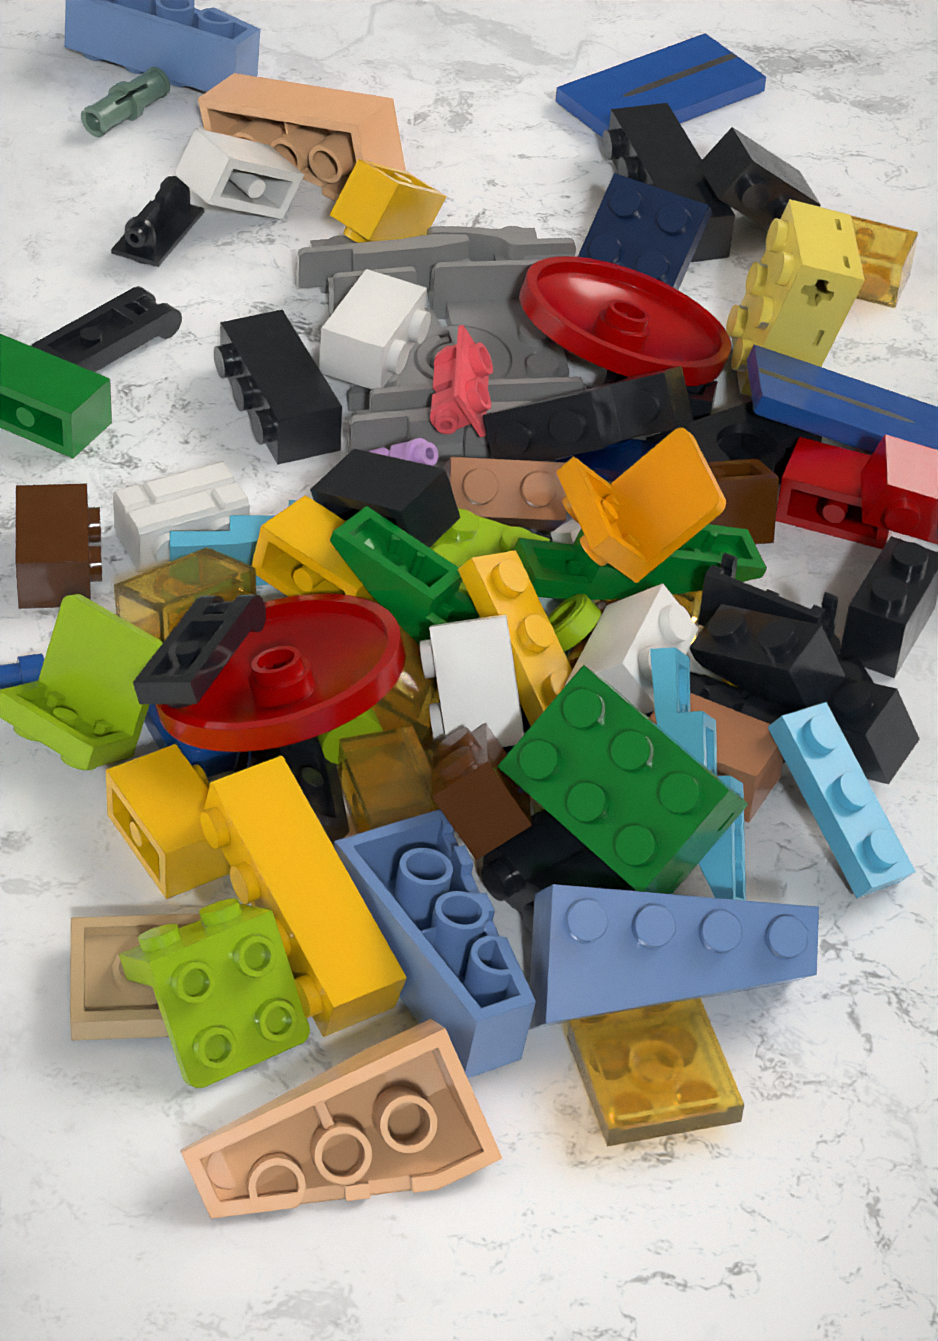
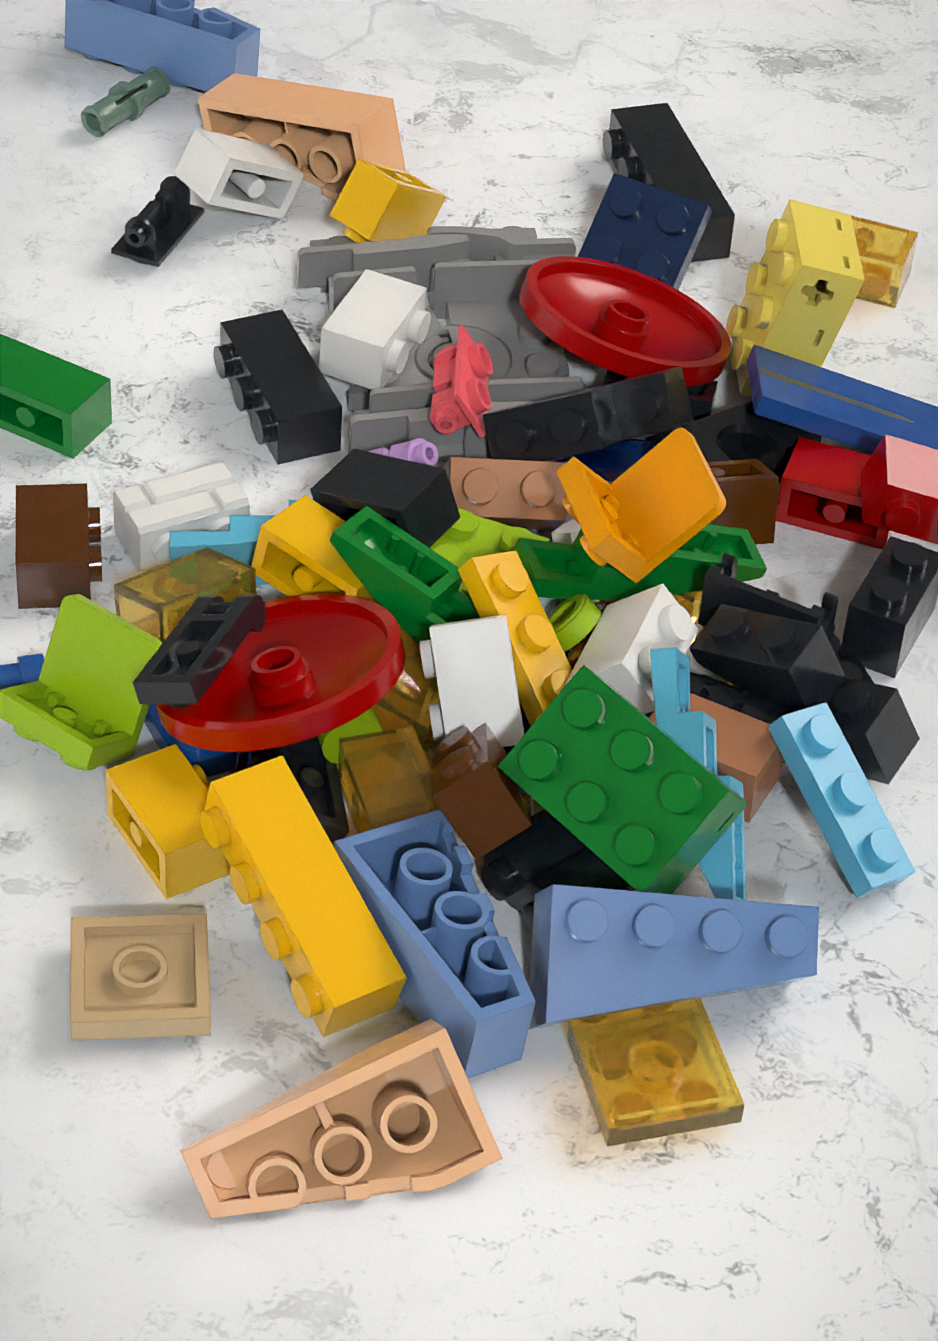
(112, 330): black plate -> none
(221, 989): lime bracket -> none
(688, 76): blue tile -> none
(753, 179): black brick -> none

